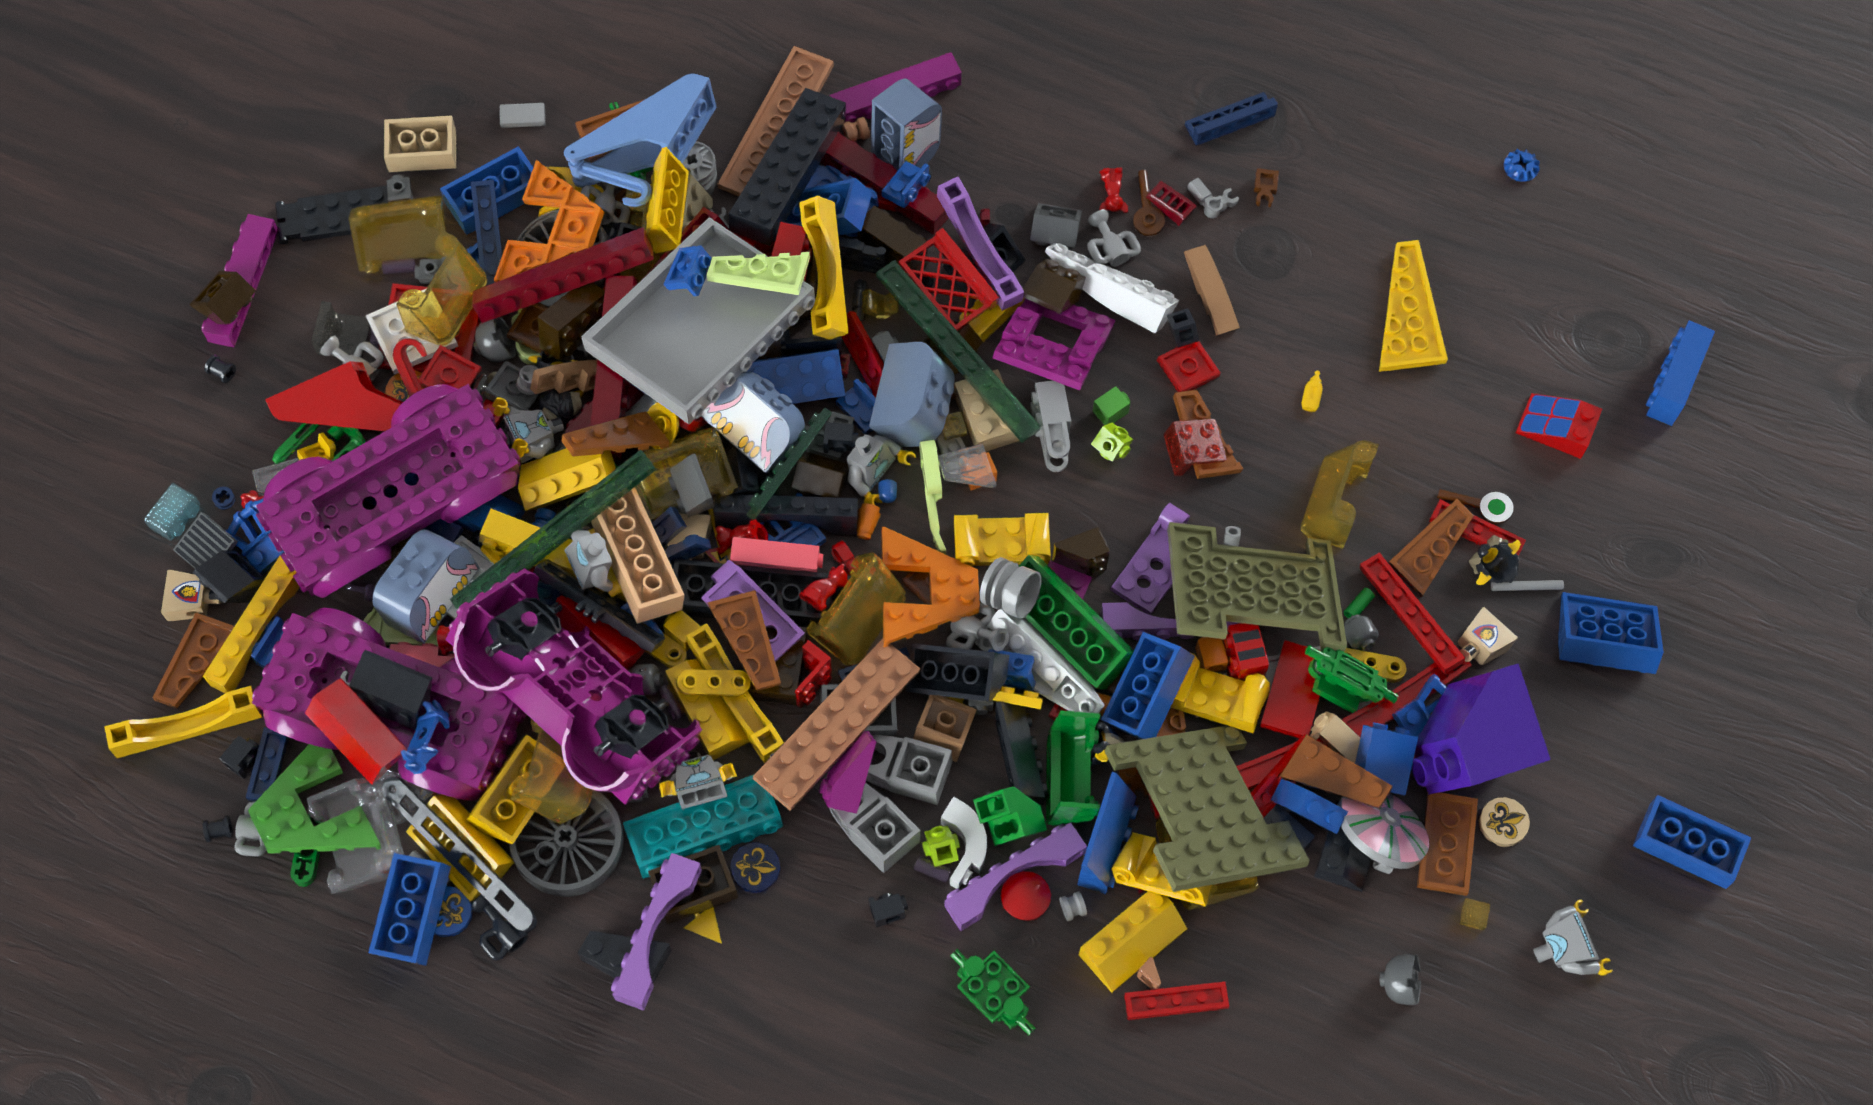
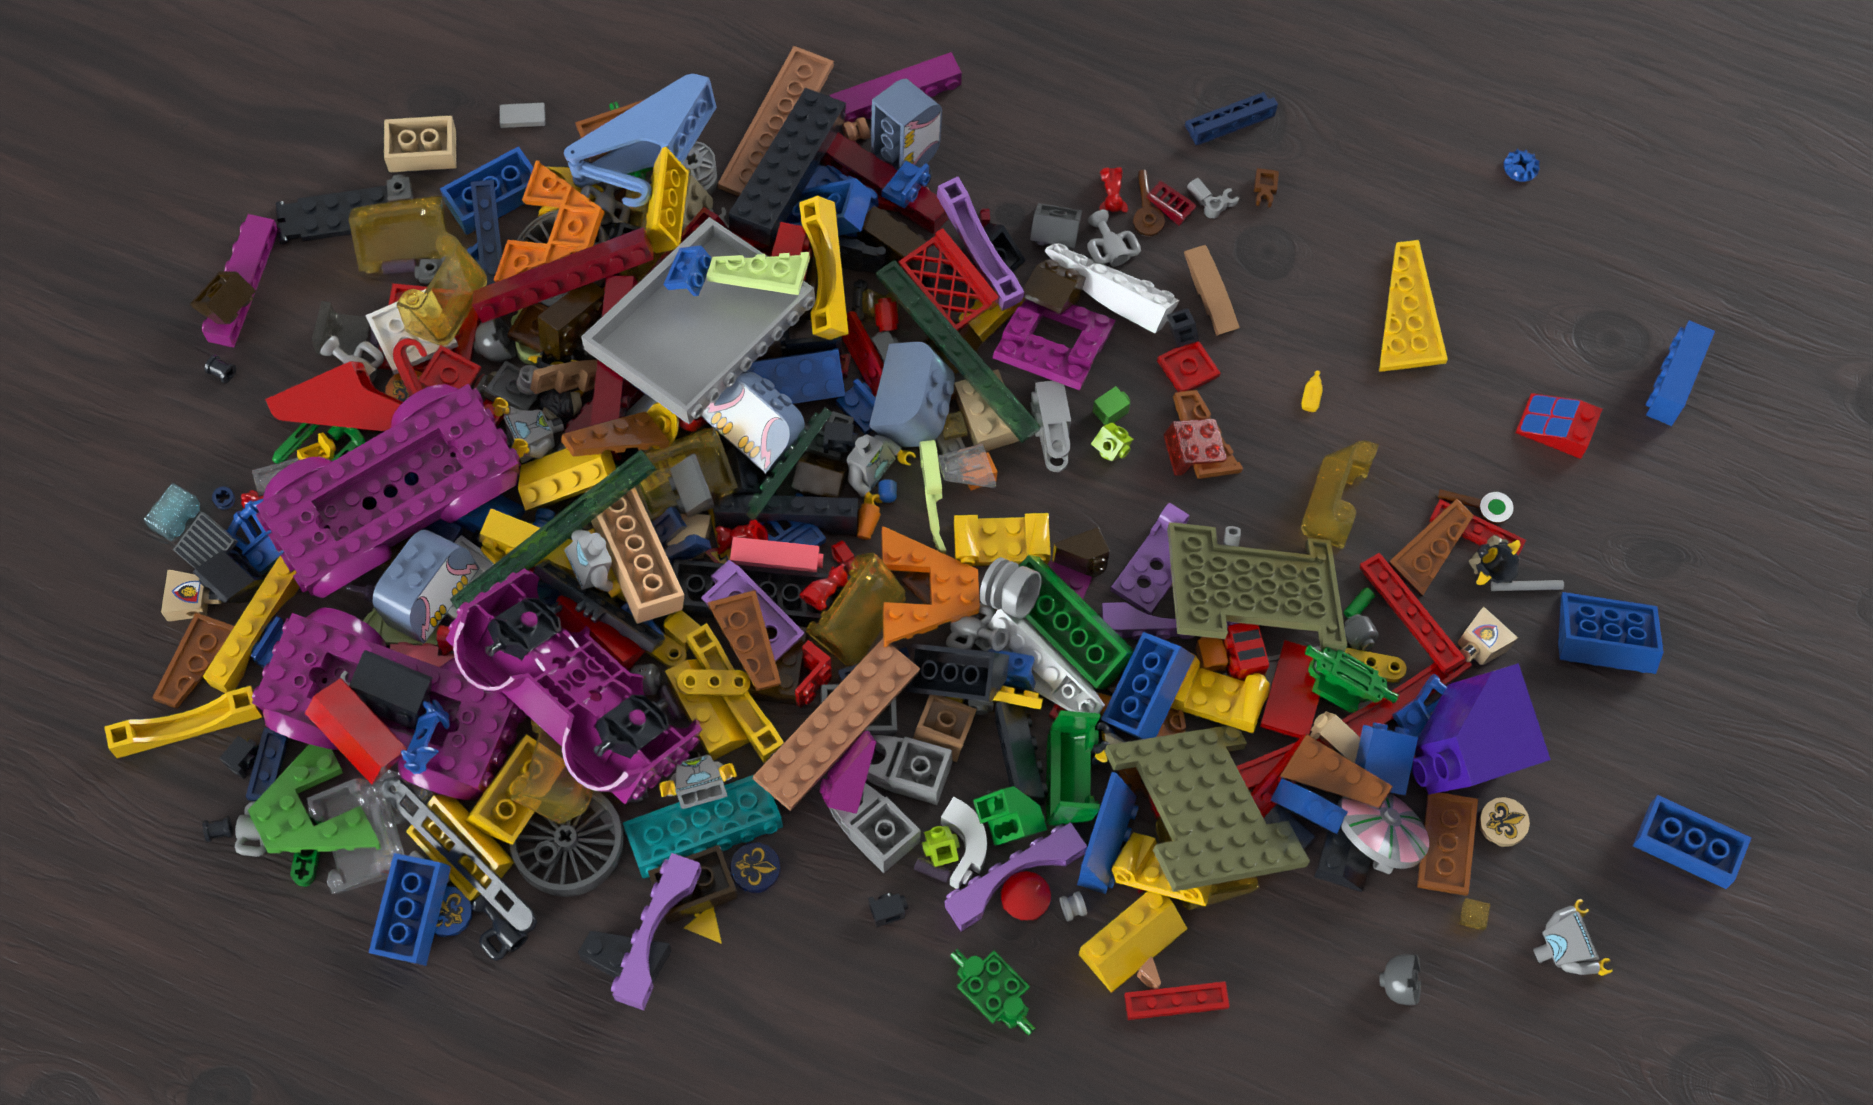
(886, 314): none -> red brick

